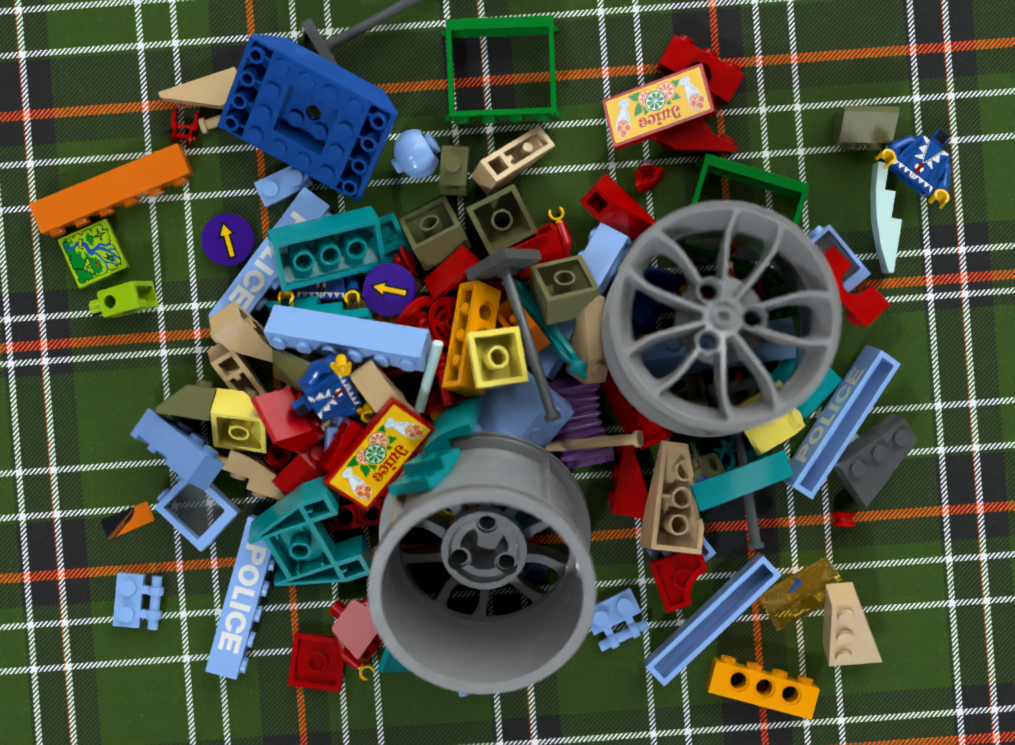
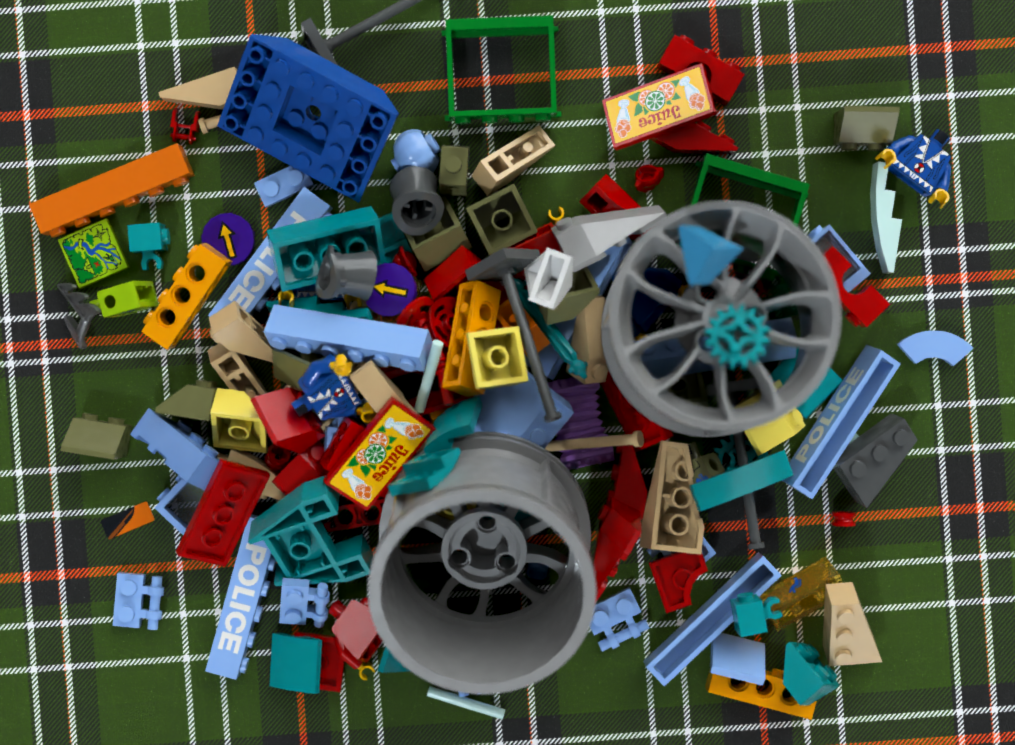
(85, 312): none -> flat silver piece
(97, 437): none -> olive slope
(147, 240): none -> teal brick
(156, 324): none -> light orange brick
(222, 513): none -> red tile
(295, 606): none -> light blue plate
(295, 663): none -> teal slope
(346, 274): none -> dark grey hat
(416, 201): none -> dark grey hat
(465, 702): none -> light aqua bar
(549, 278): none -> white slope
(590, 235): none -> light grey wedge
(615, 539): none -> red wedge
(705, 254): none -> dark azure slope
(726, 334): none -> teal gear
(738, 658): none -> light blue tile
(751, 613): none -> teal brick
(806, 675): none -> teal slope
(935, 344): none -> light blue tile

